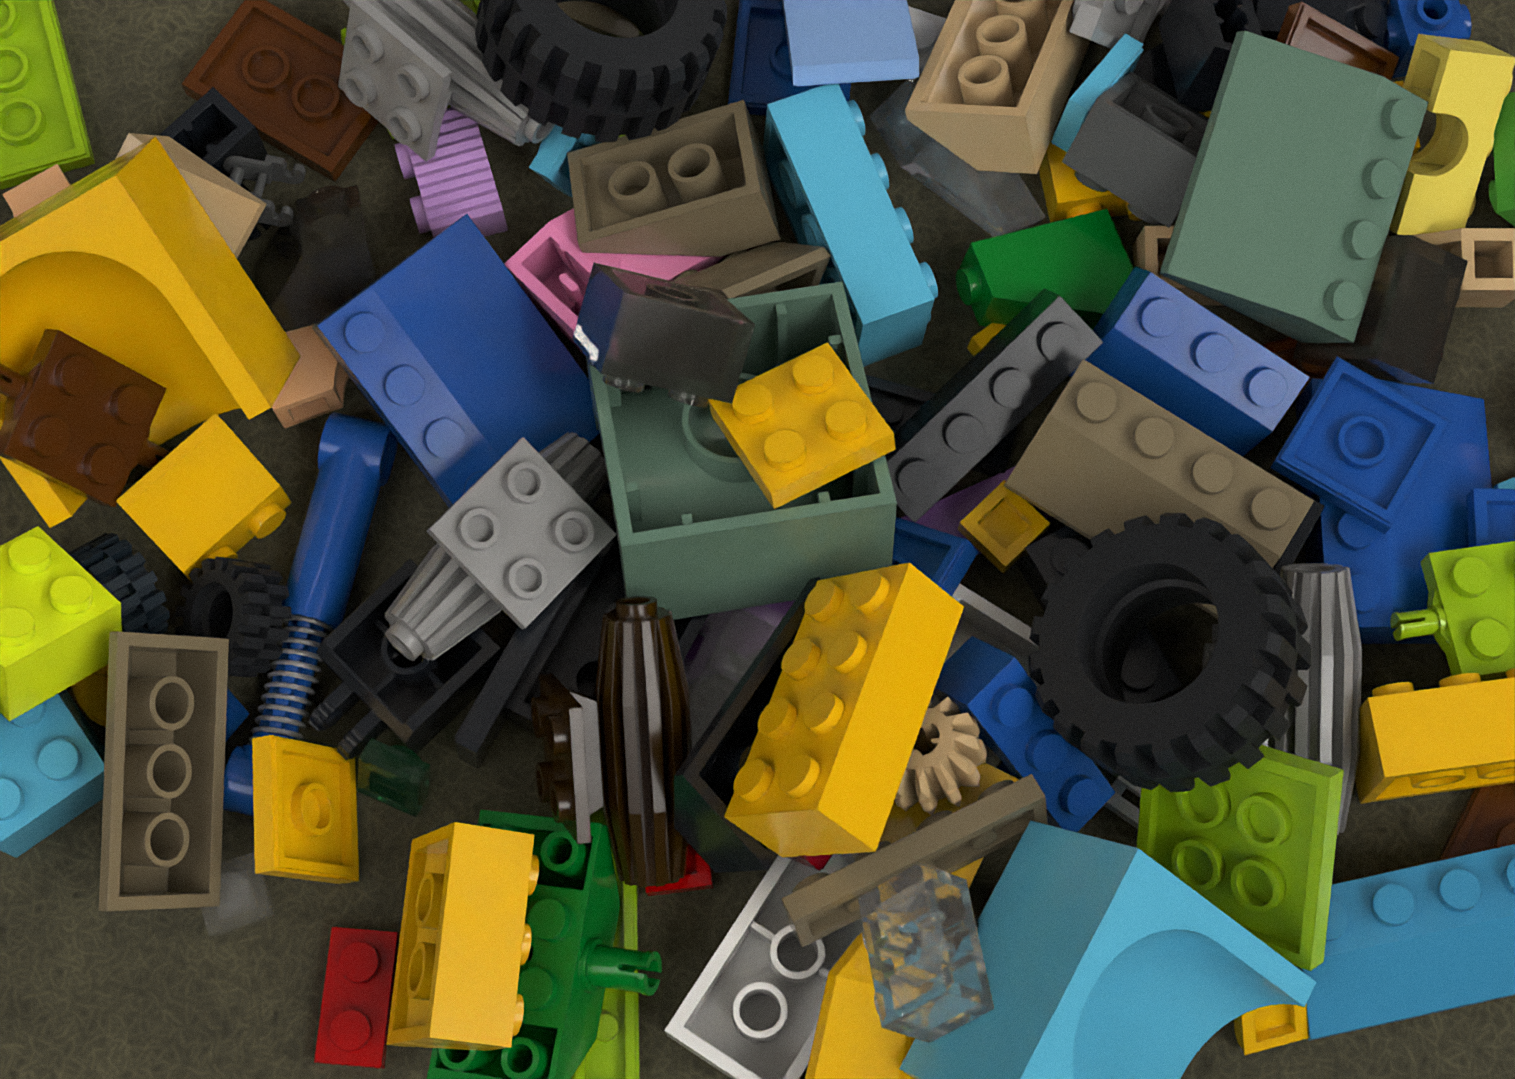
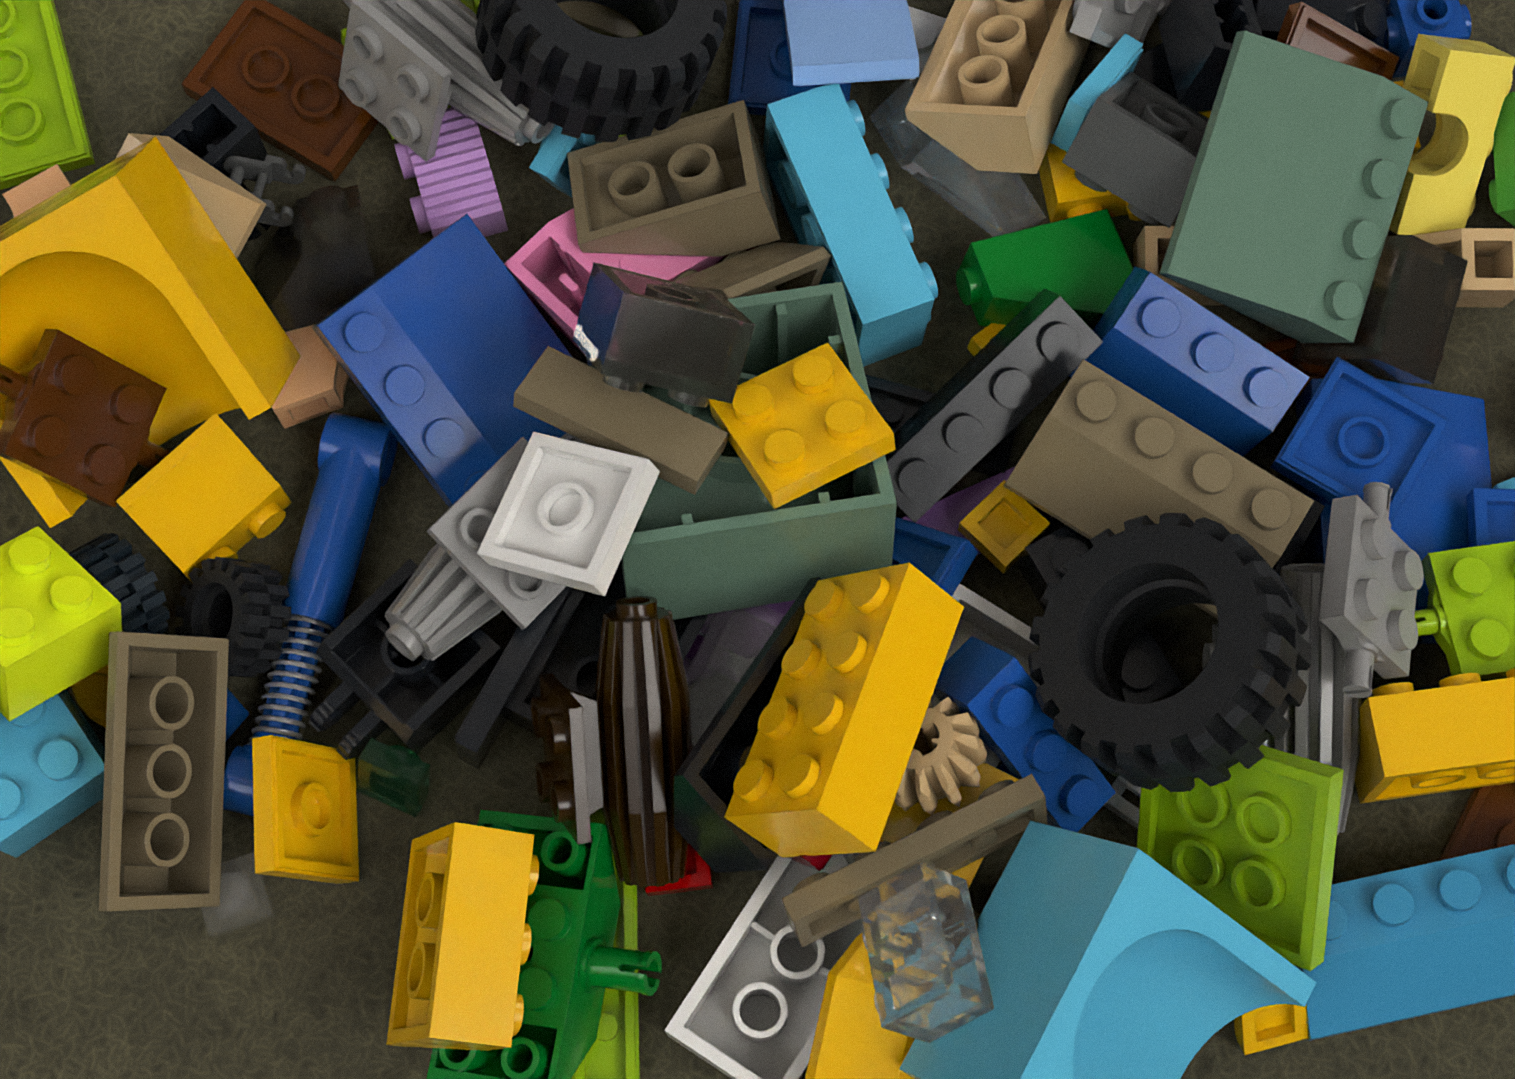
(357, 998): red plate -> none
(569, 513): none -> white plate
(633, 423): none -> dark tan tile
(1370, 589): none -> light grey plate

